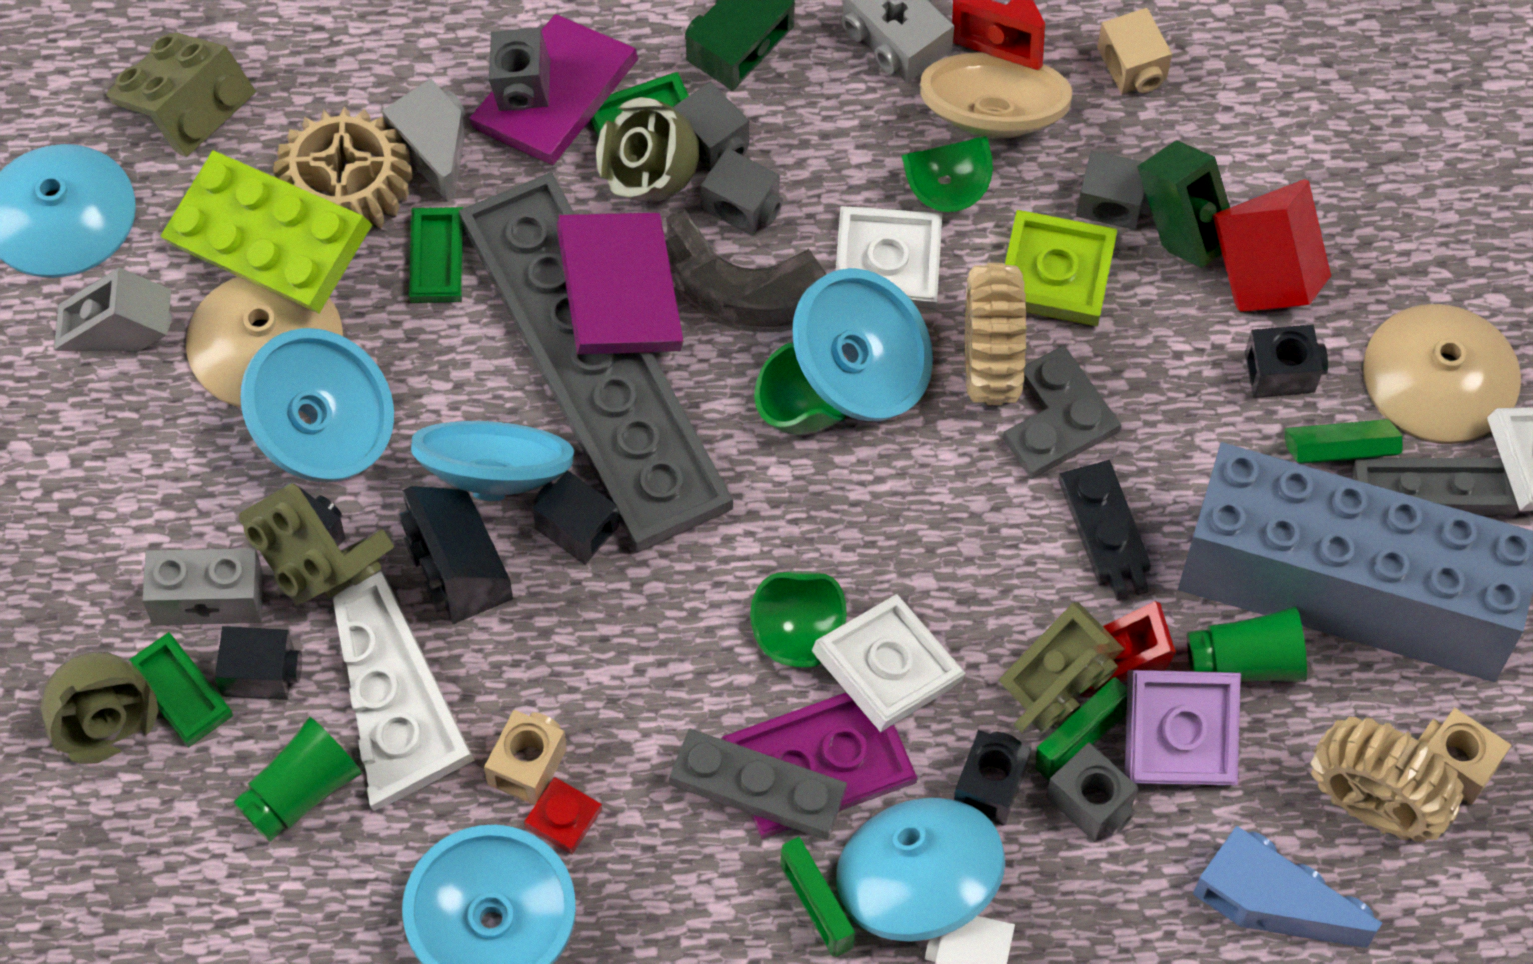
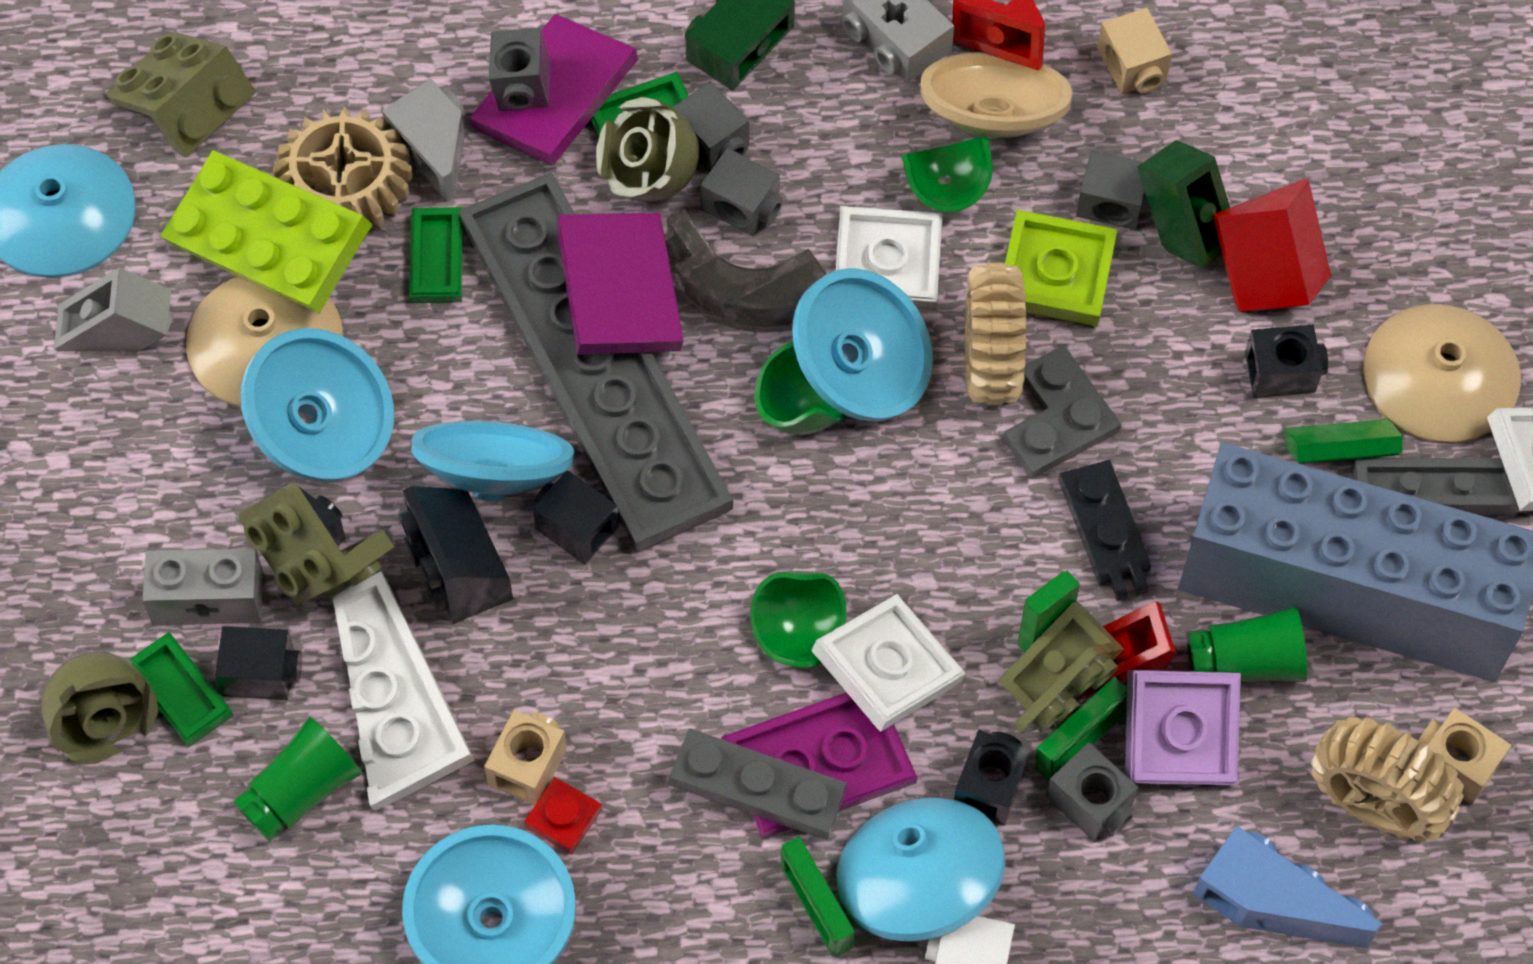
(1046, 606): none -> green tile

